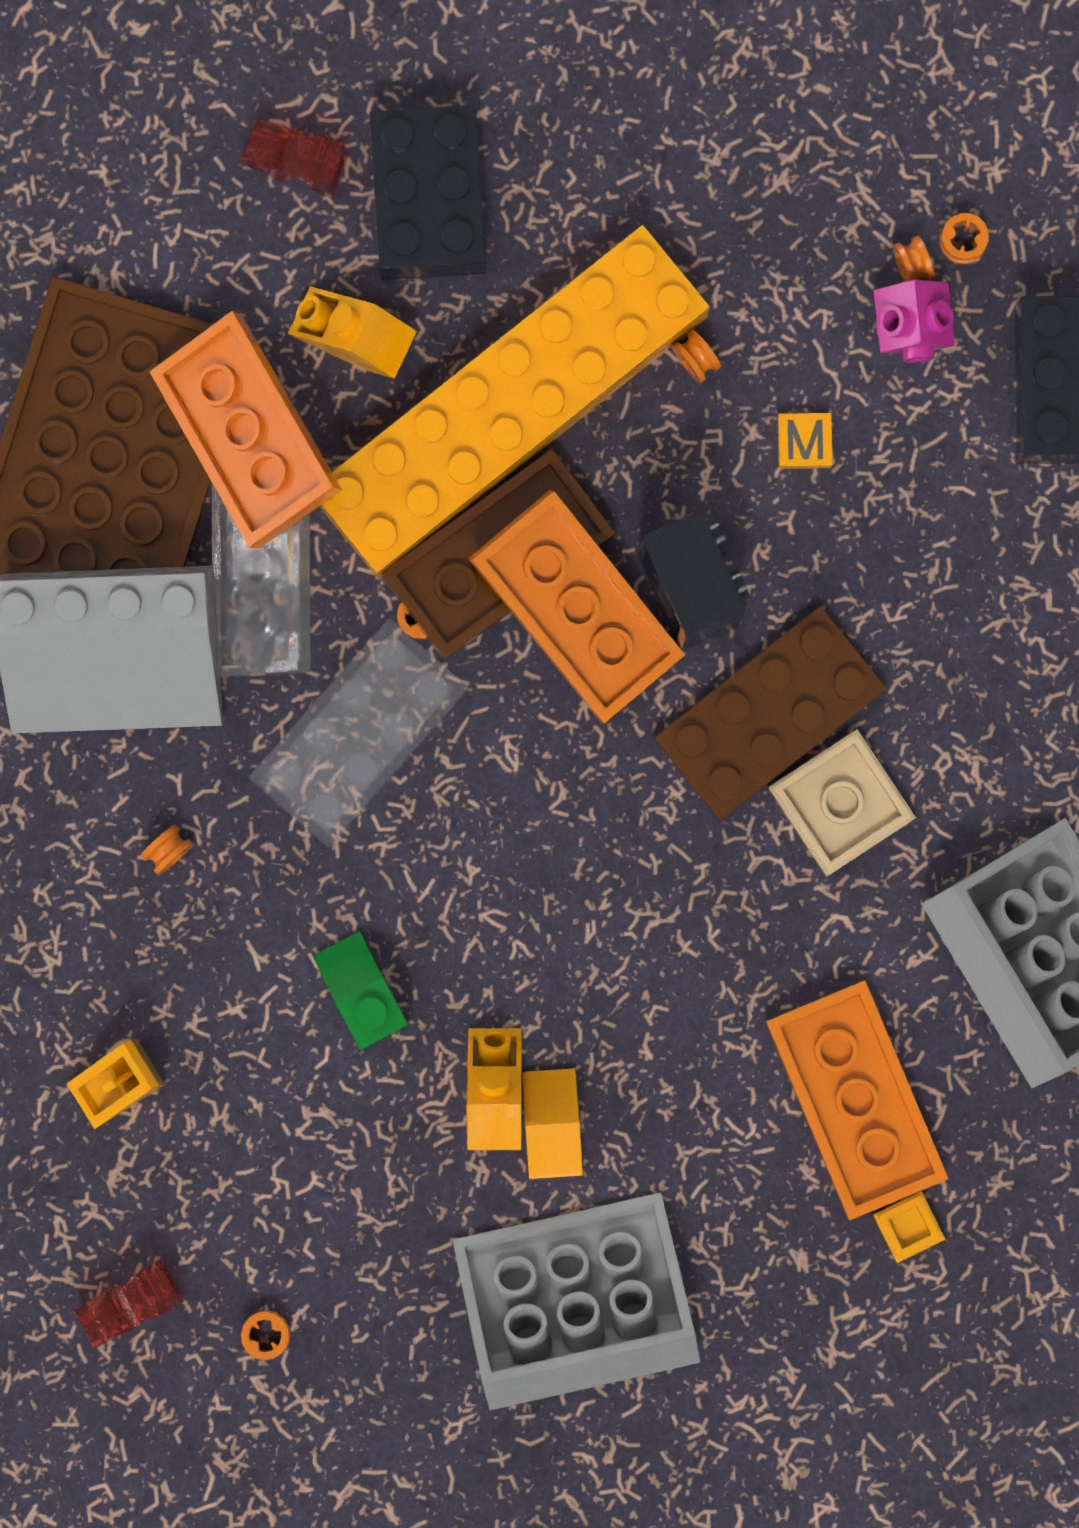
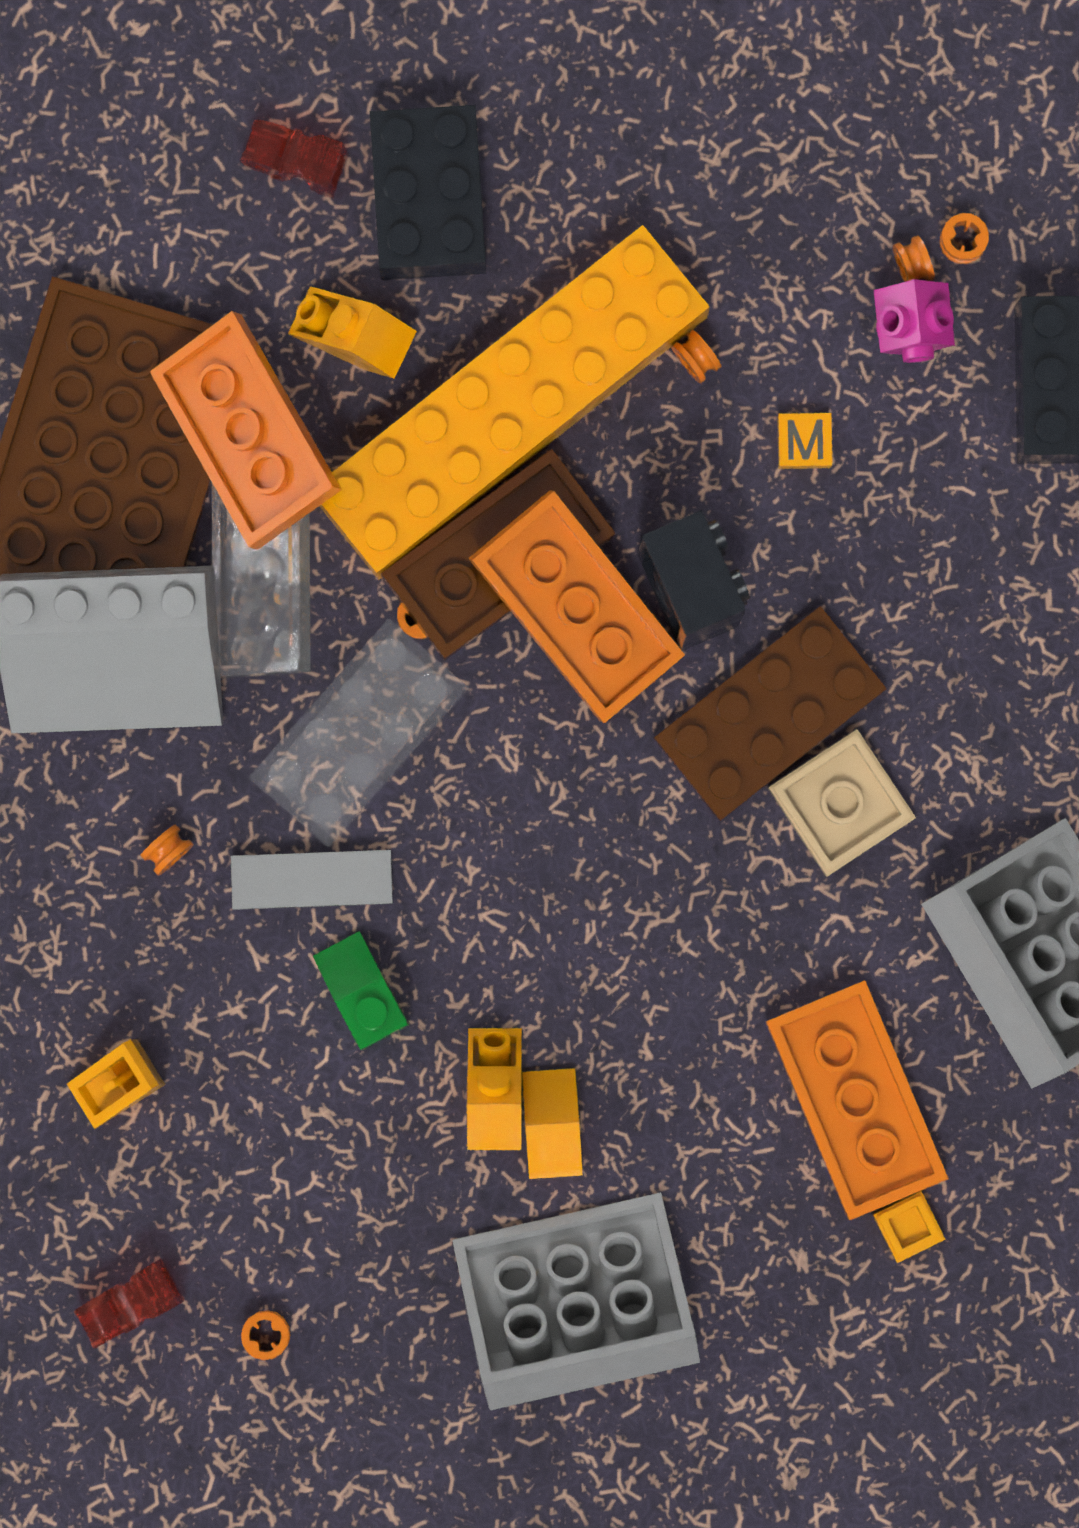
(311, 879): none -> light grey tile

